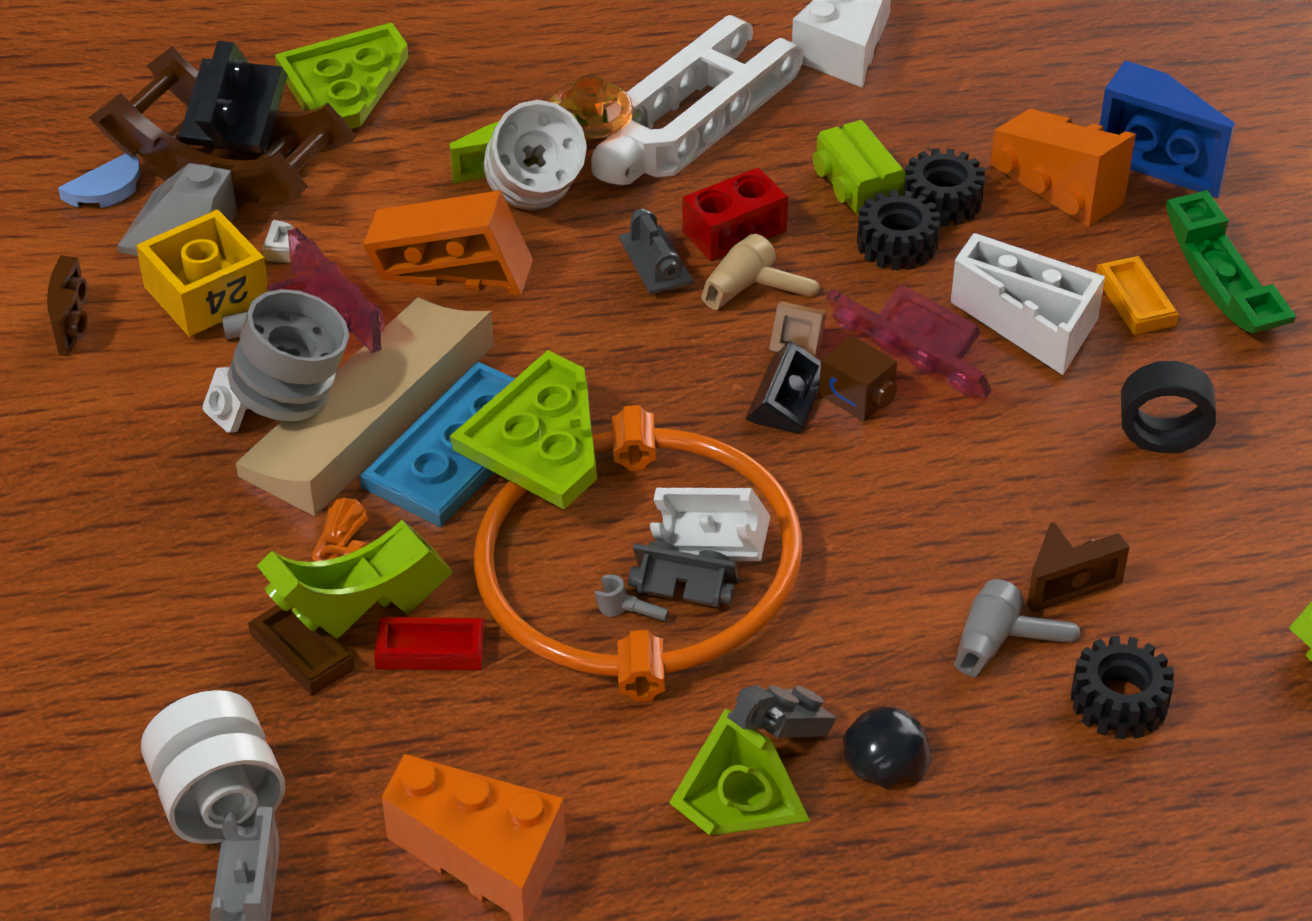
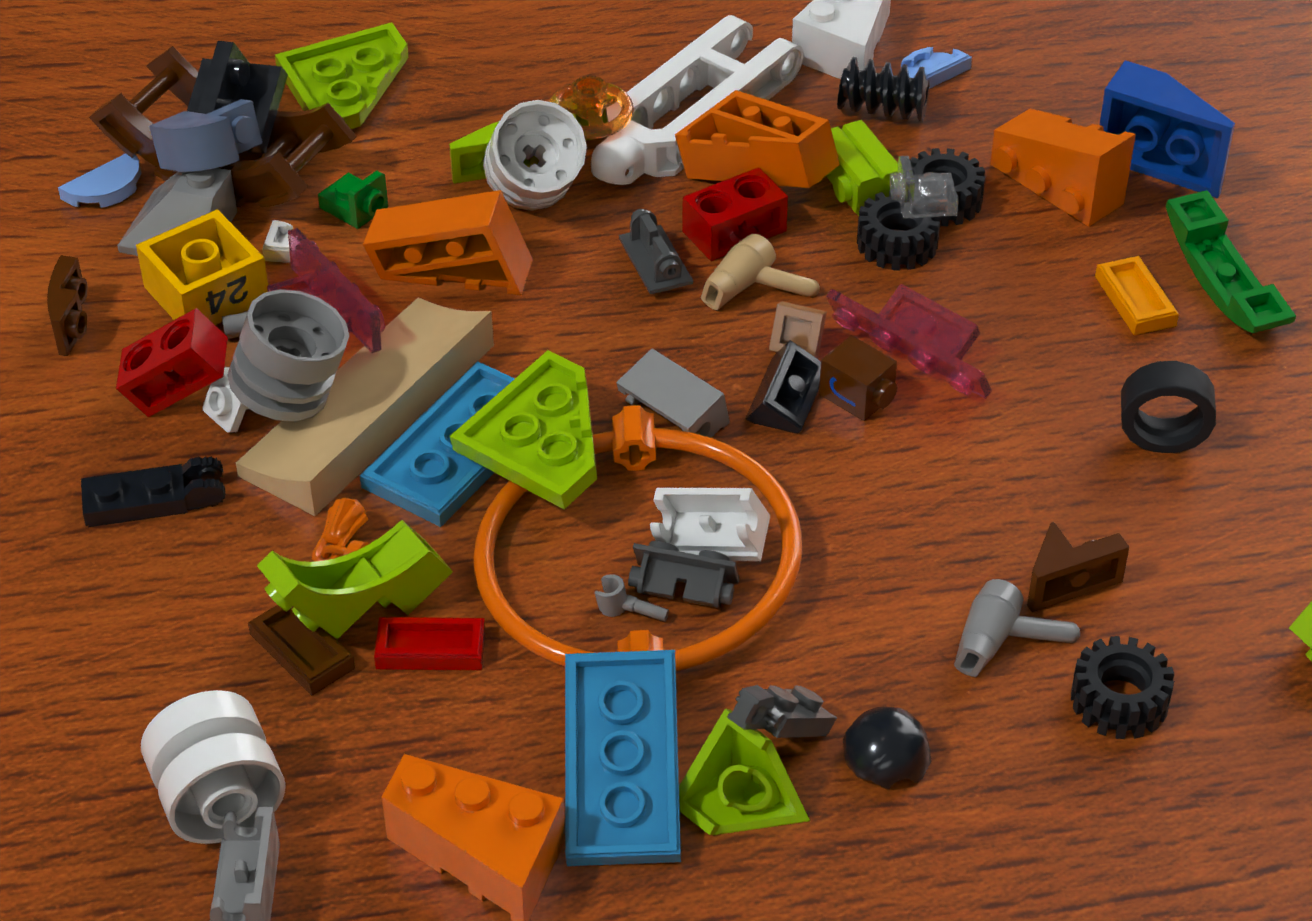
(152, 492): none -> black hinge
(172, 362): none -> red brick
(206, 140): none -> sand blue brick
(354, 198): none -> green bracket
(621, 758): none -> dark azure tile
(675, 394): none -> light grey hinge
(756, 133): none -> orange wedge
(884, 88): none -> black piece
(923, 194): none -> clear bracket
(937, 65): none -> light blue tile
(1028, 298): white wedge -> none

